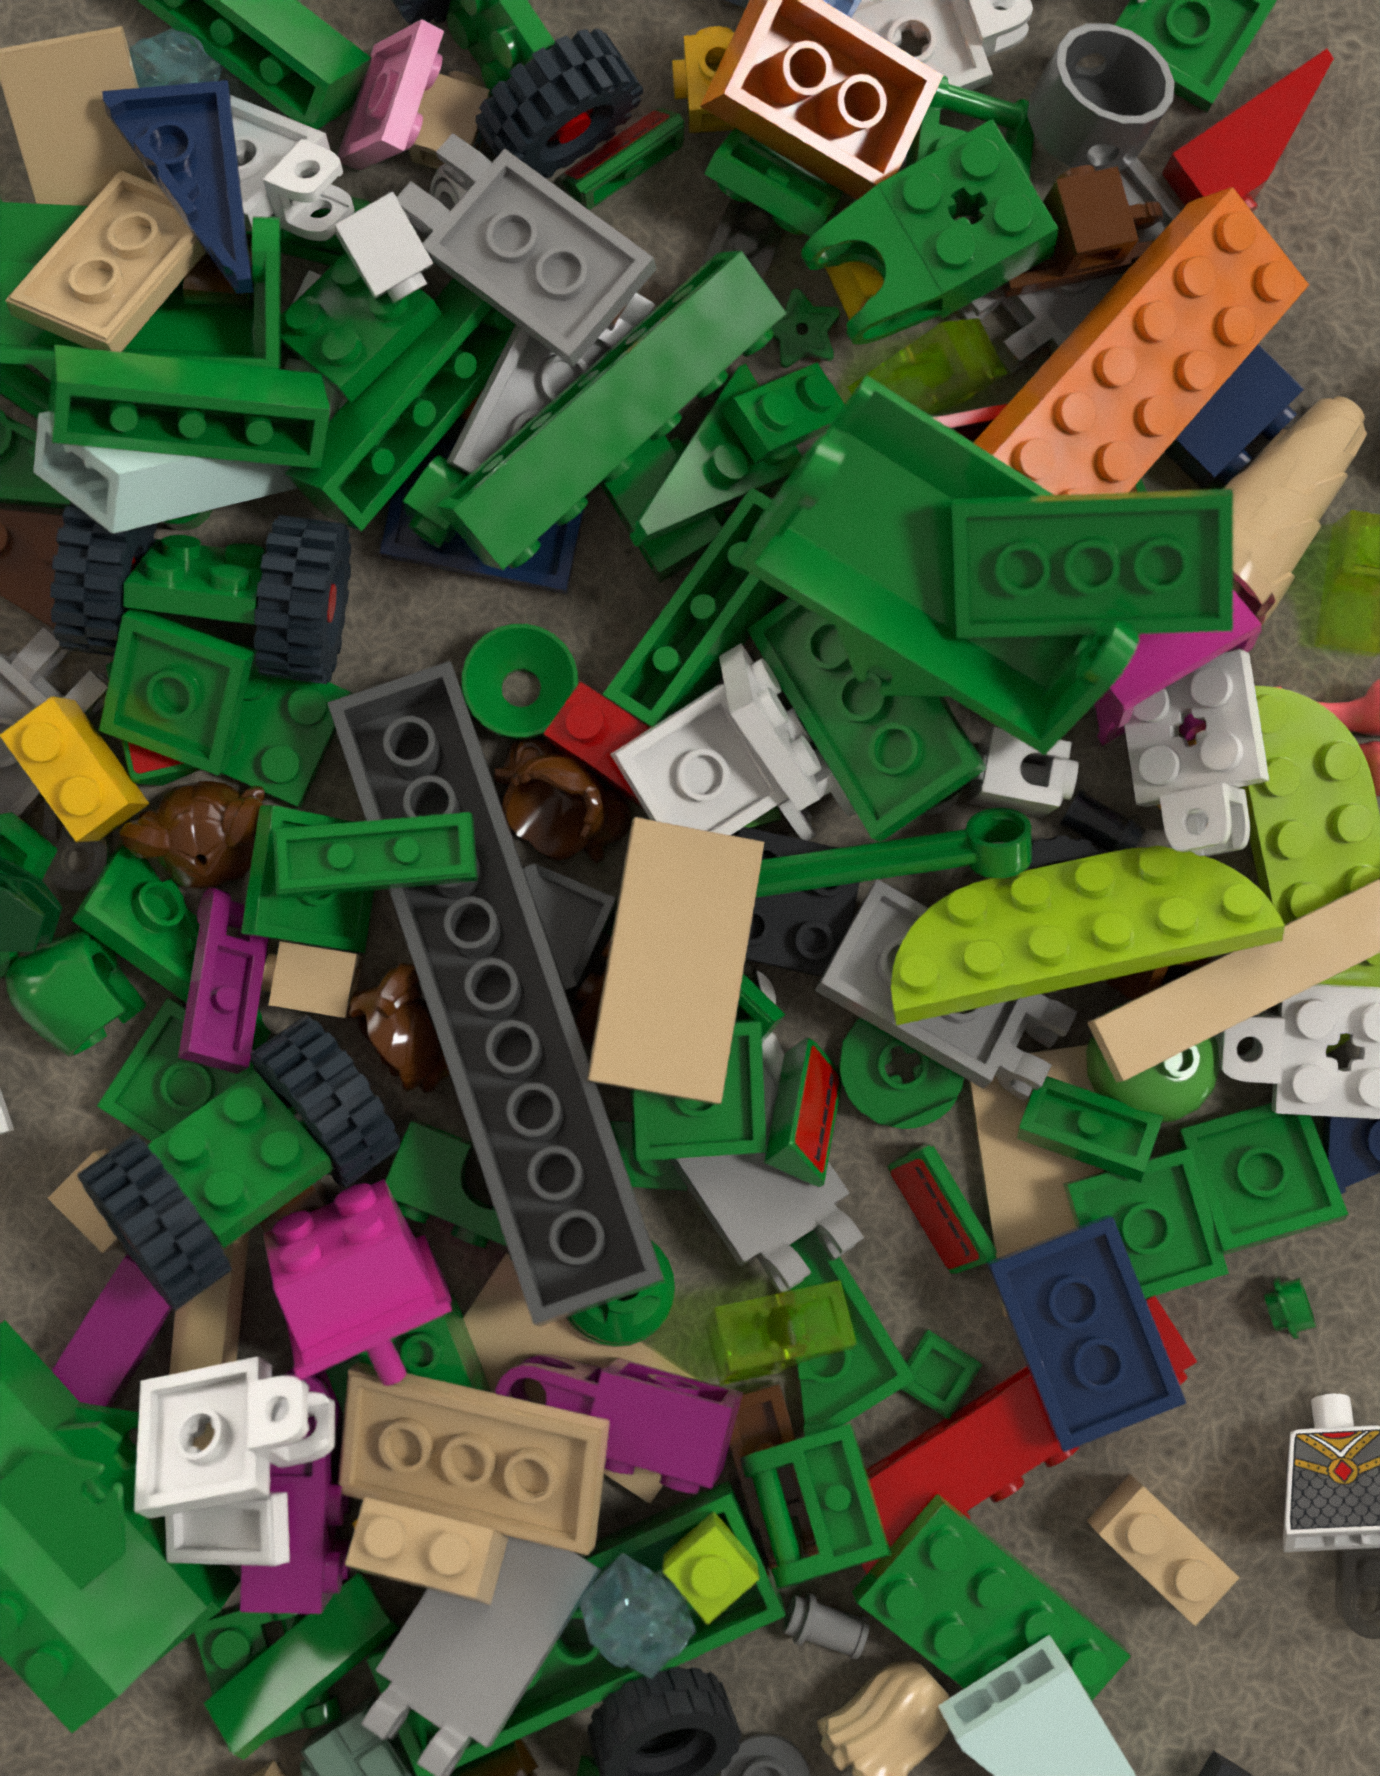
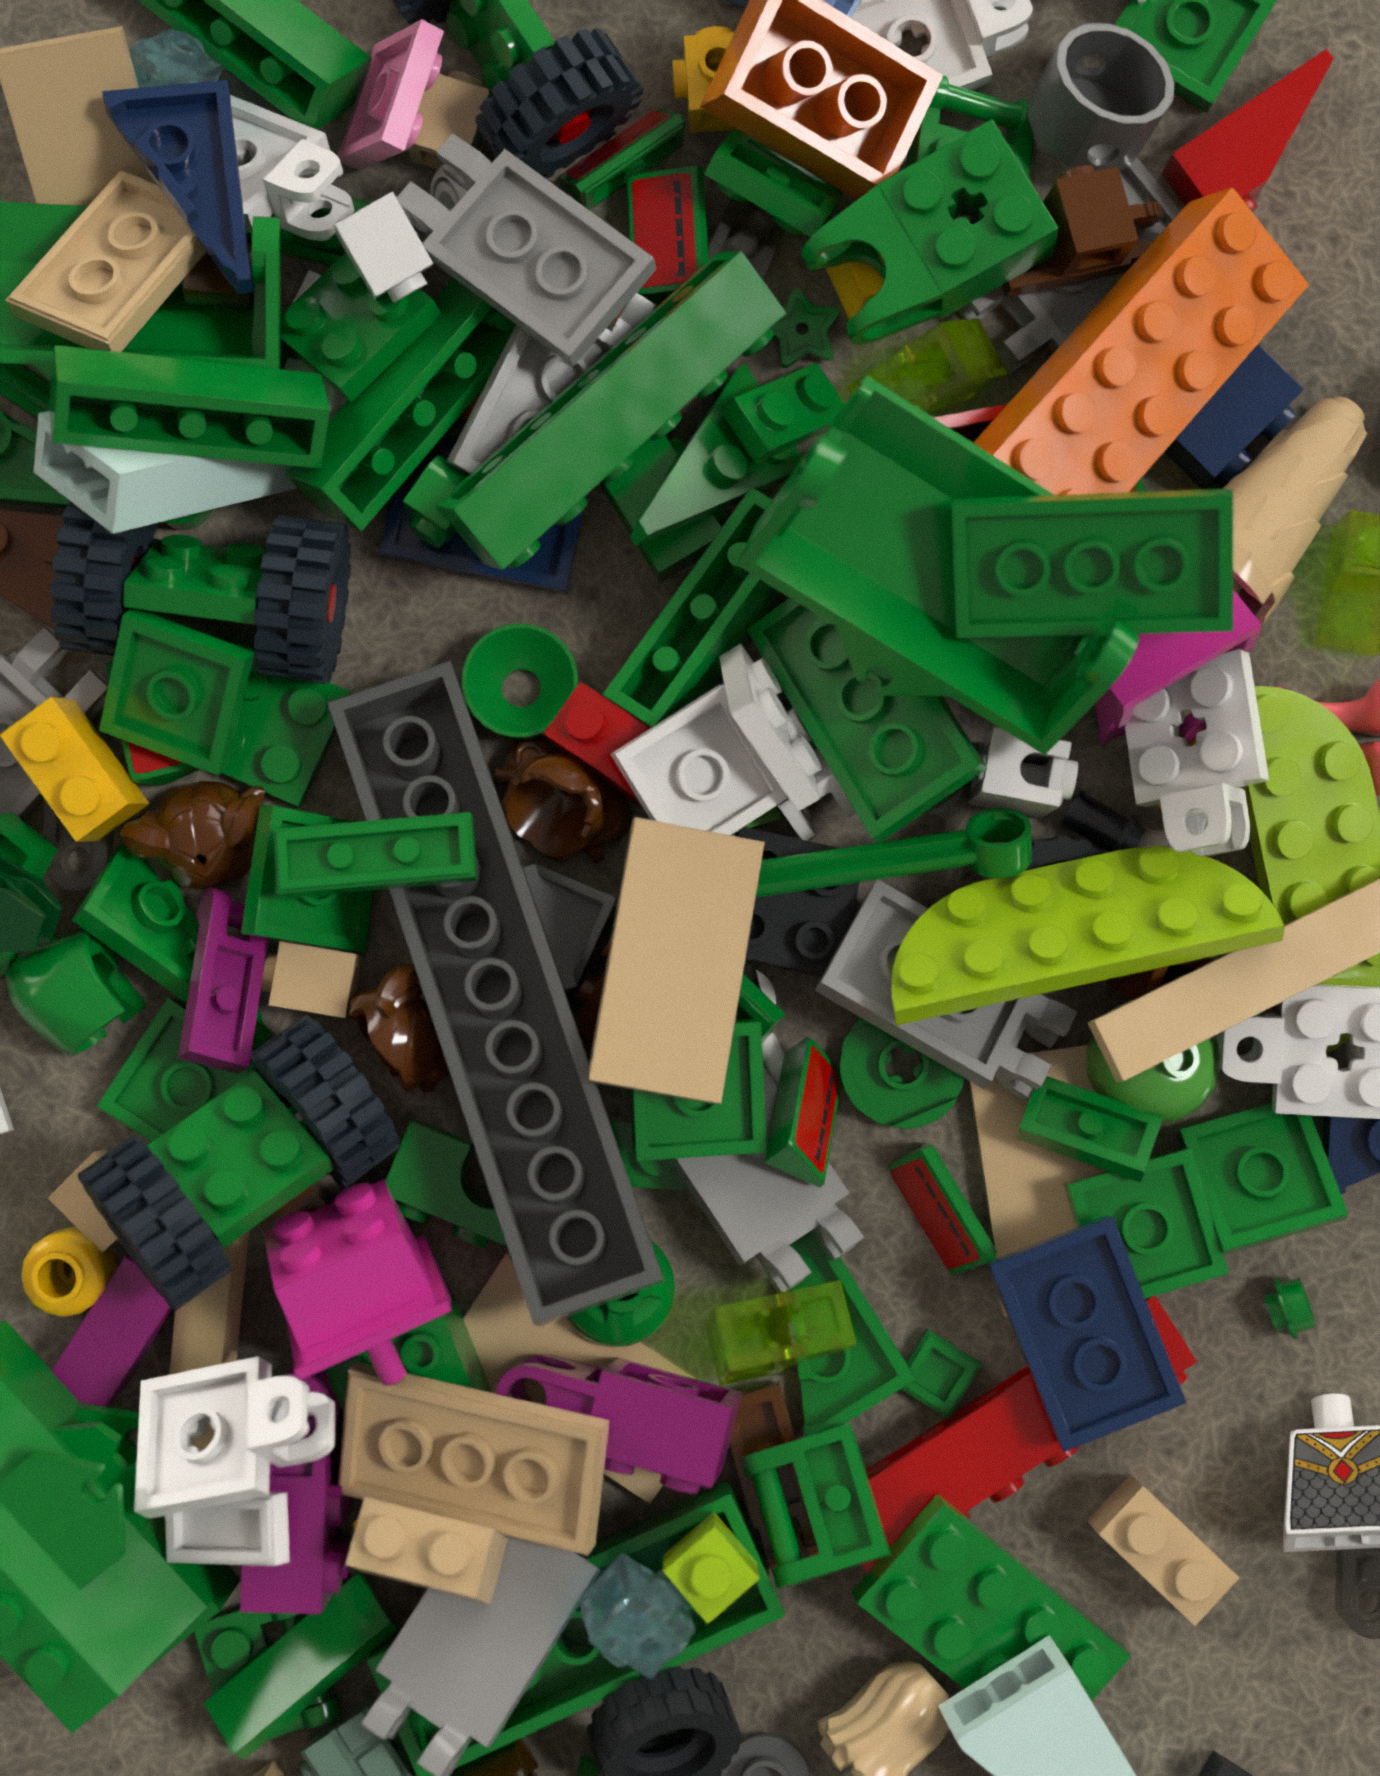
(49, 1278): none -> yellow head
(669, 225): none -> red slope
(825, 1626): light grey pin -> none

